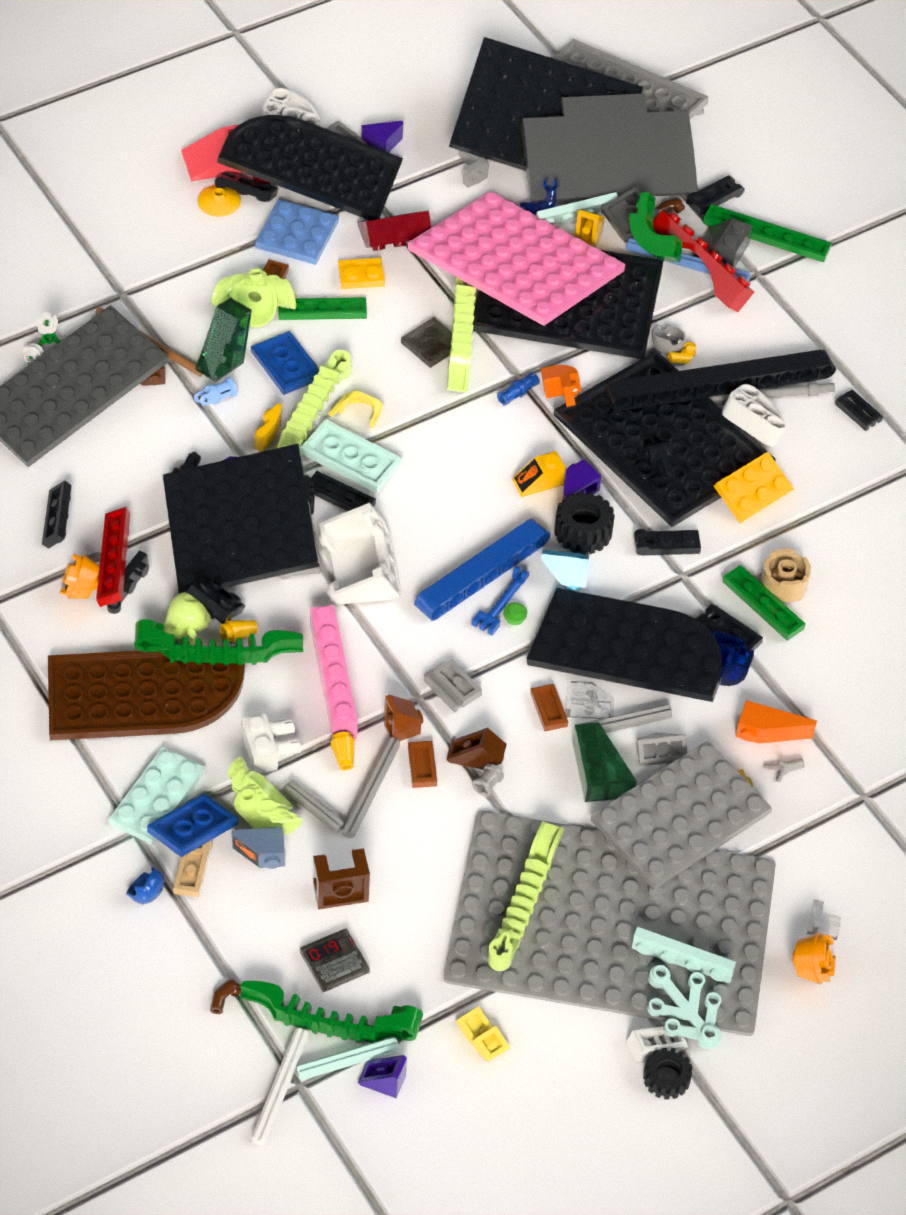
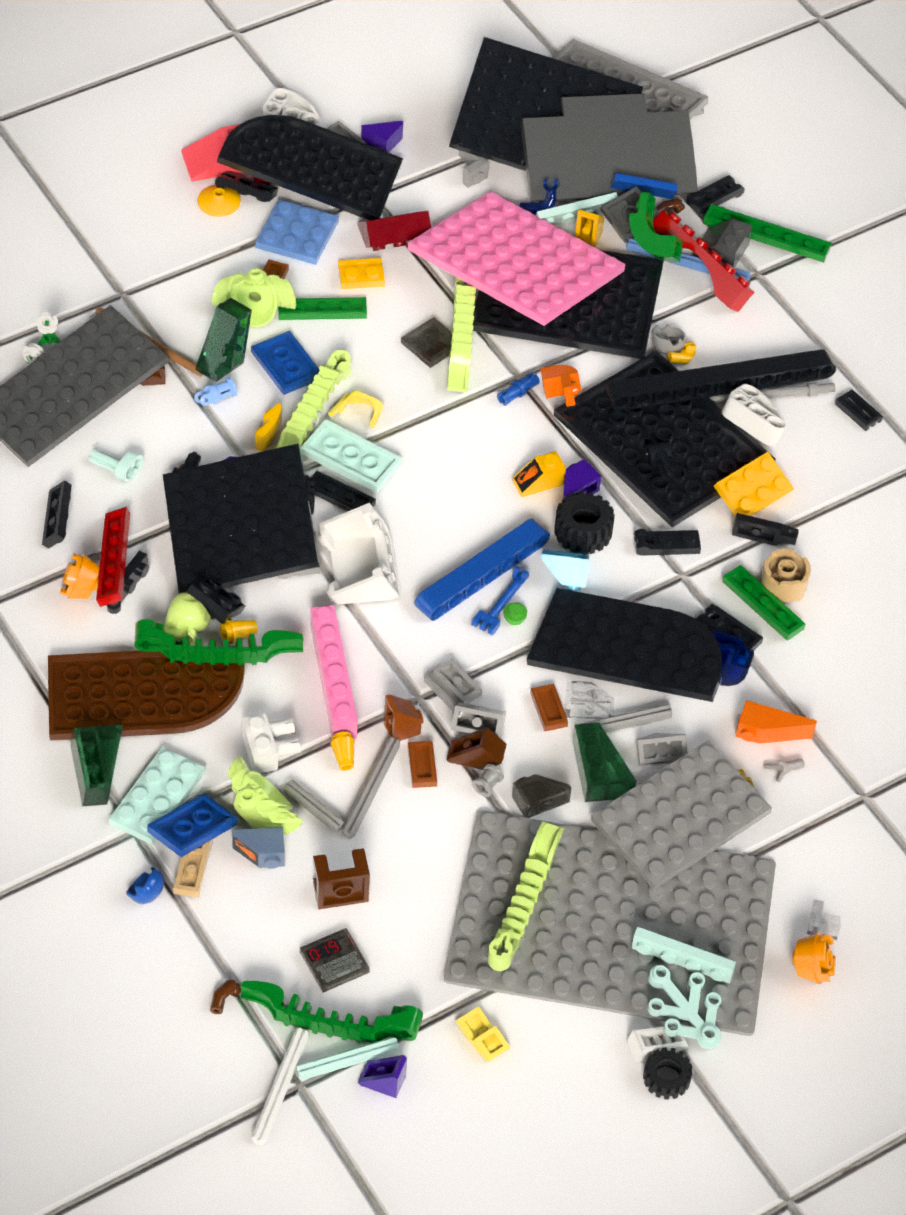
(94, 761): none -> clear green wedge
(124, 468): none -> light aqua piece
(473, 718): none -> light grey brick
(539, 794): none -> clear smoke slope
(654, 187): none -> blue tile
(763, 530): none -> black hinge

